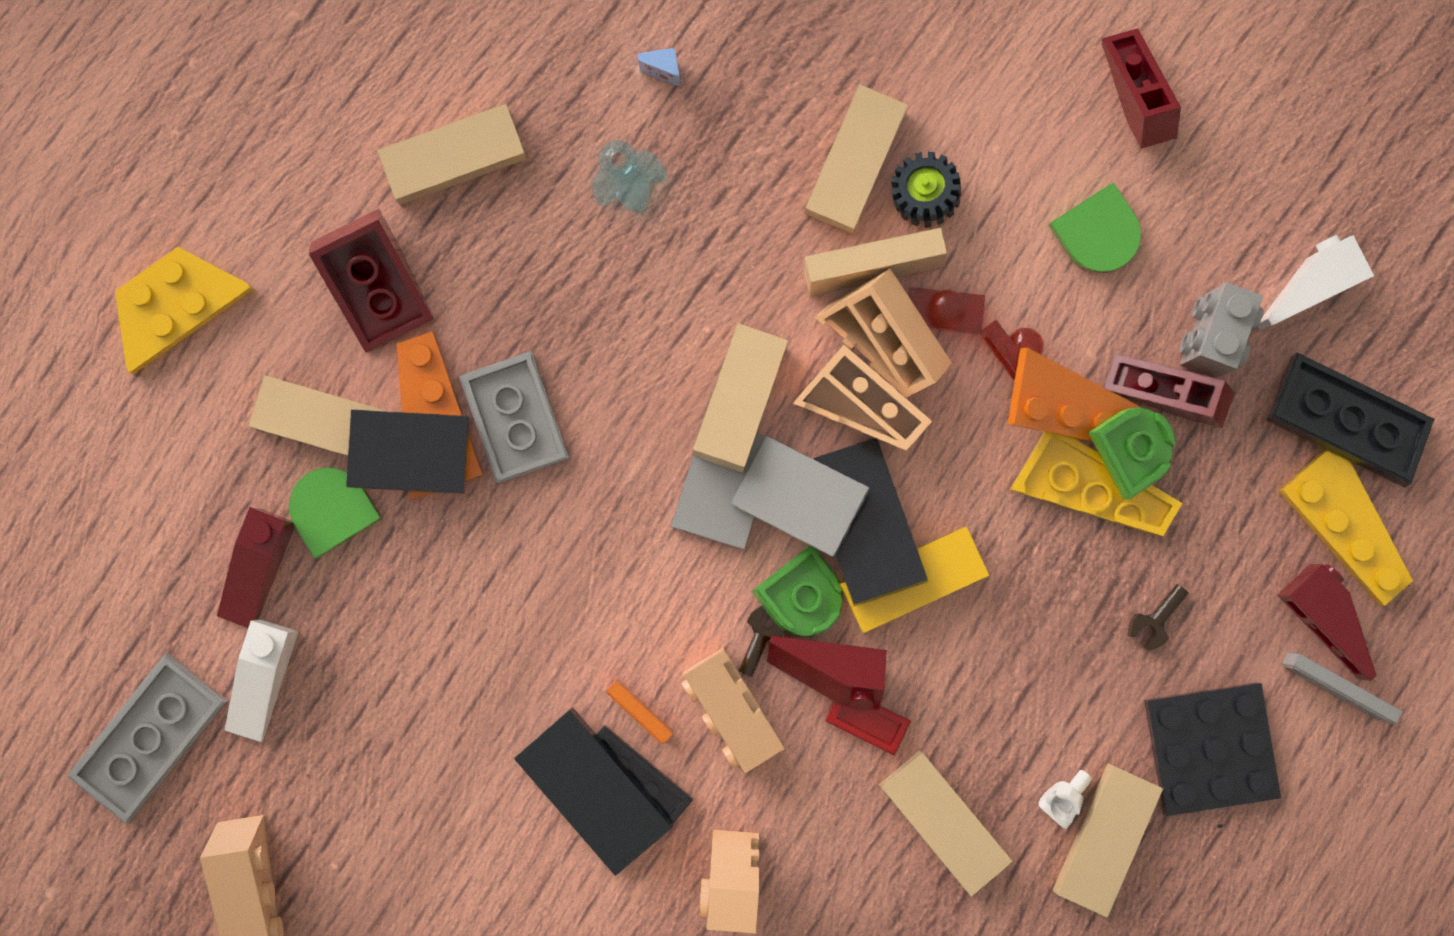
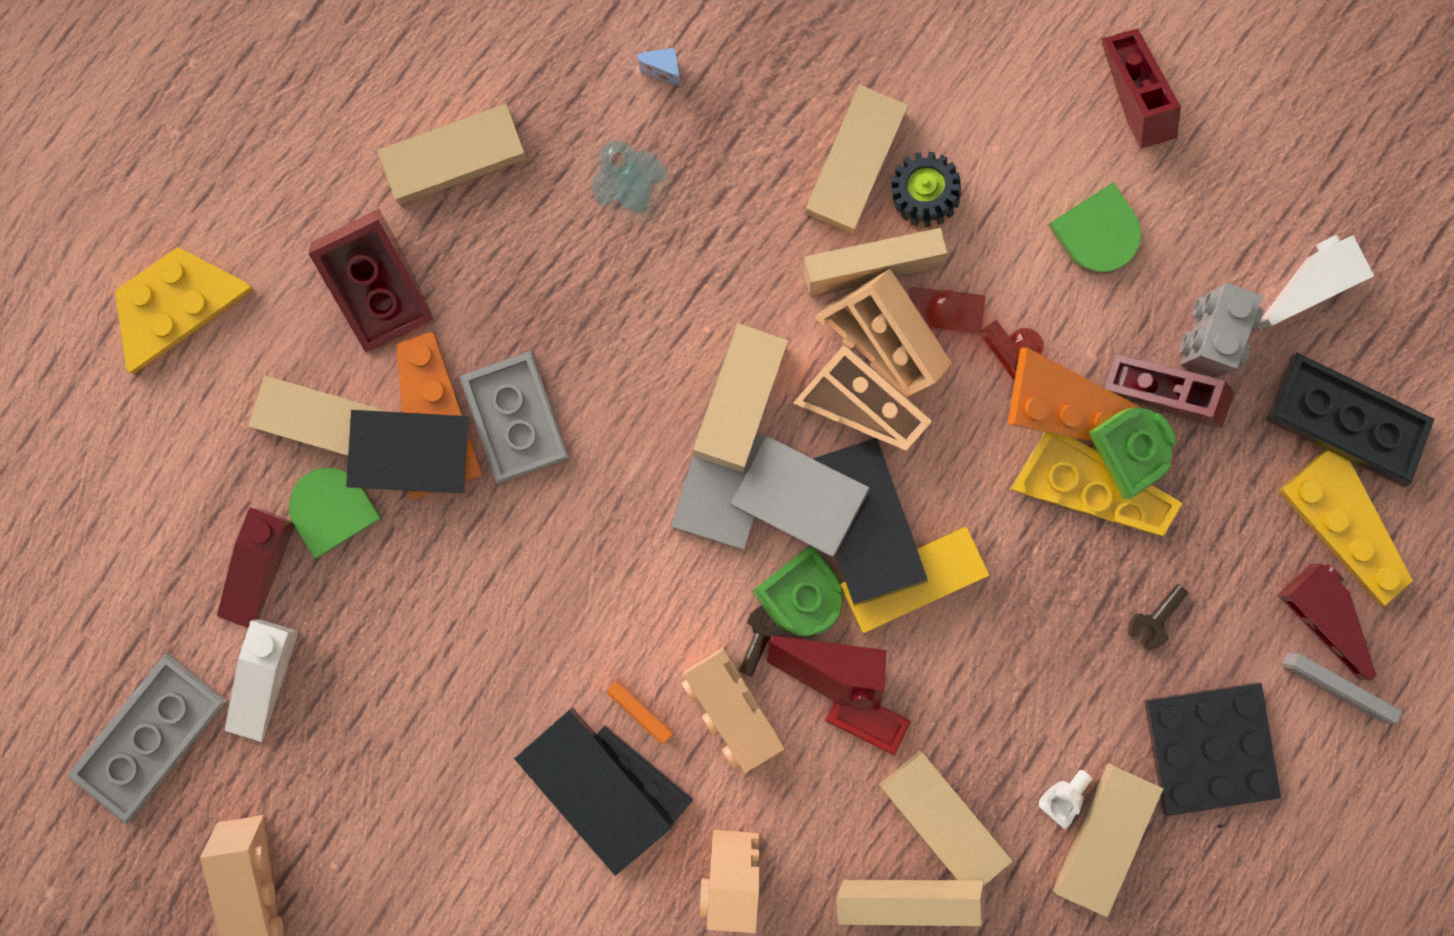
(911, 902): none -> tan piece

